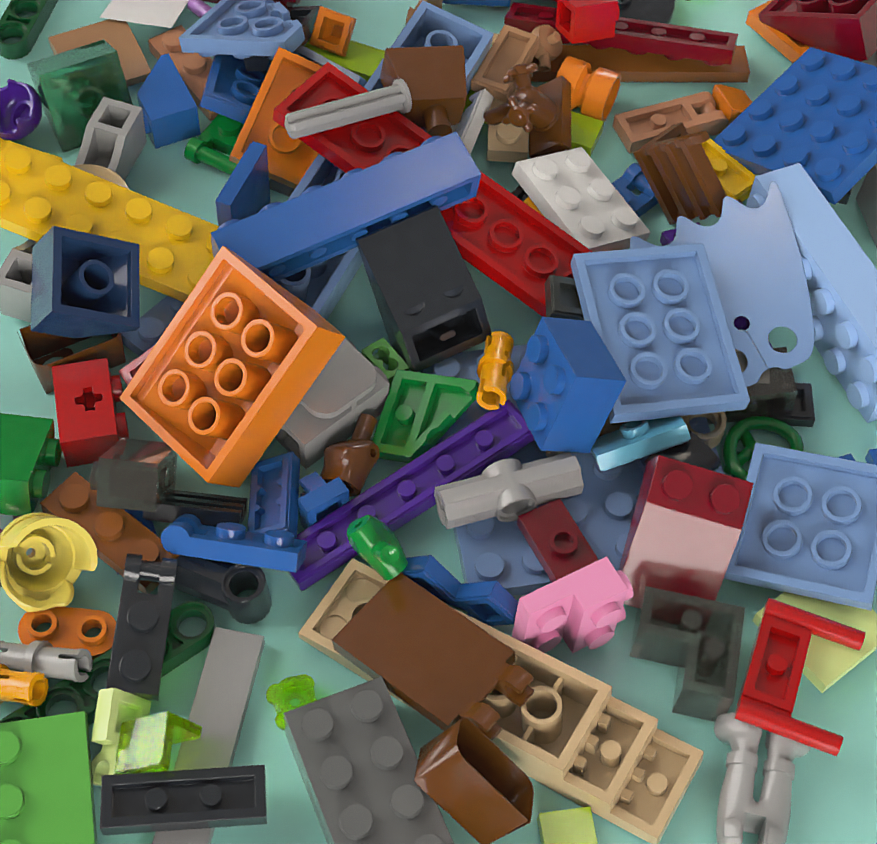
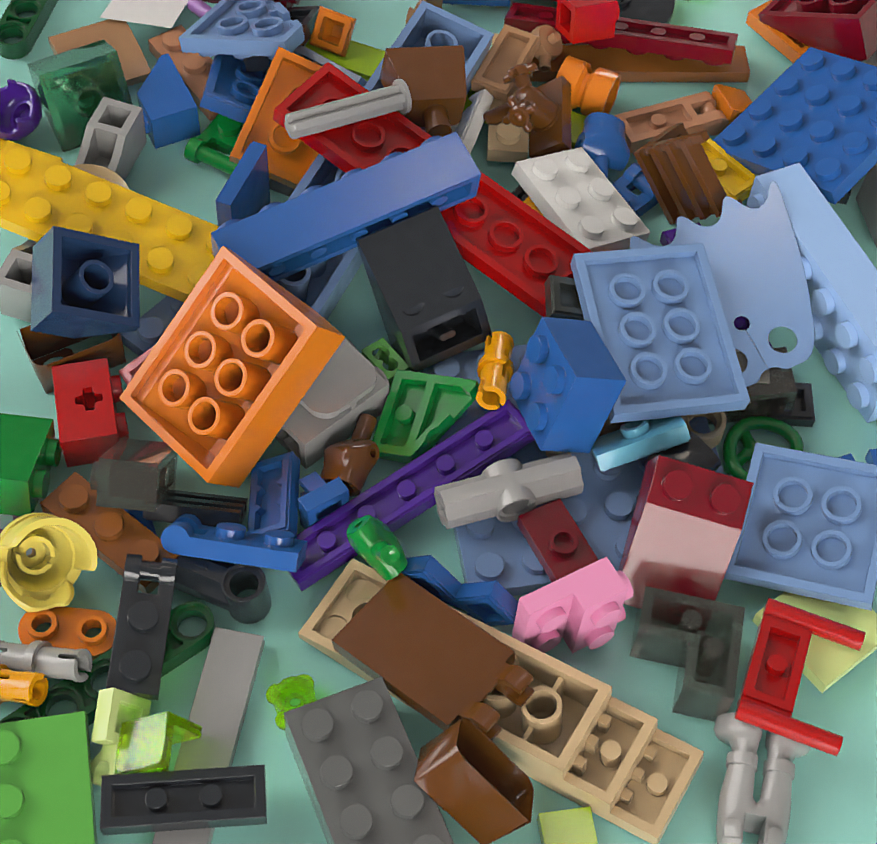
(604, 141): none -> blue piece

